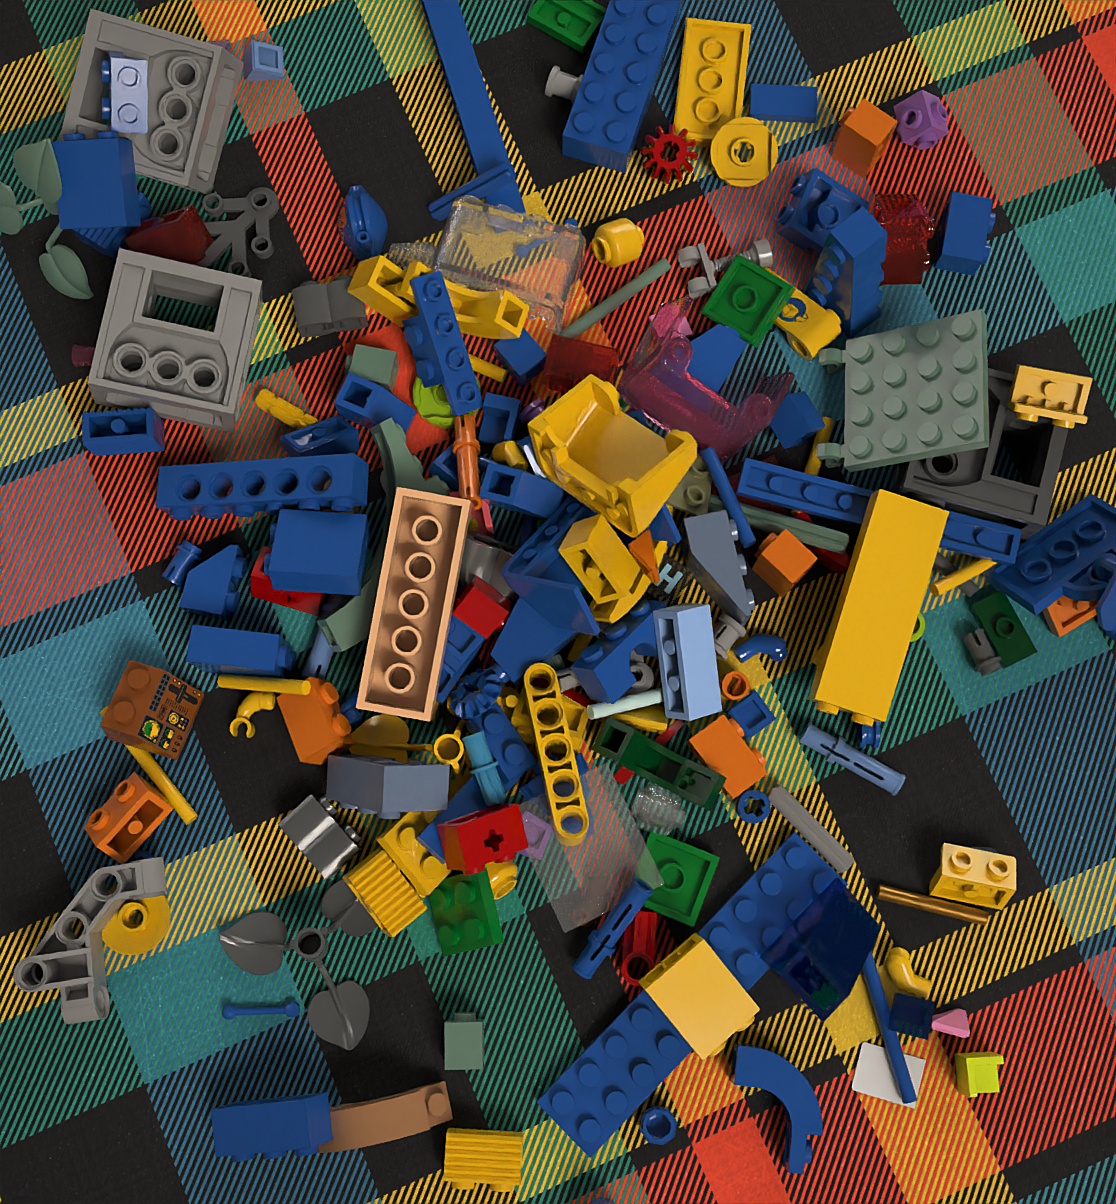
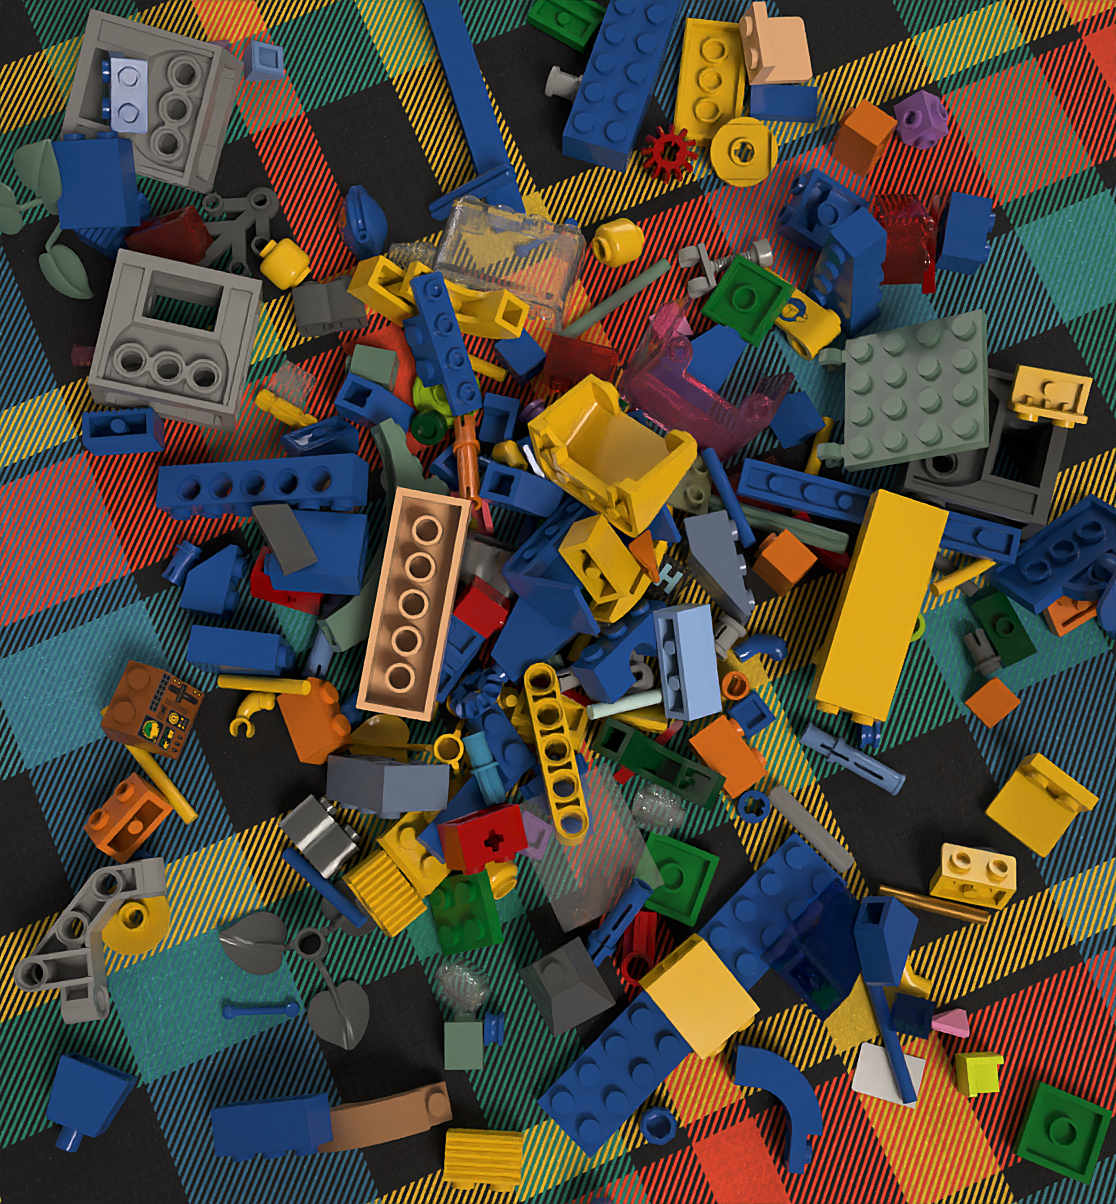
(85, 1098): none -> blue torso
(284, 263): none -> yellow head
(284, 537): none -> dark grey slope
(292, 383): none -> clear tile
(324, 887): none -> blue bar
(429, 427): none -> dark green tile
(462, 985): none -> clear head
(494, 1028): none -> blue bush
(566, 987): none -> dark grey slope
(774, 47): none -> light nougat bracket
(883, 939): none -> blue slope
(929, 276): none -> red sticker
(992, 702): none -> orange slope
(1039, 803): none -> yellow bracket
(1062, 1132): none -> green plate

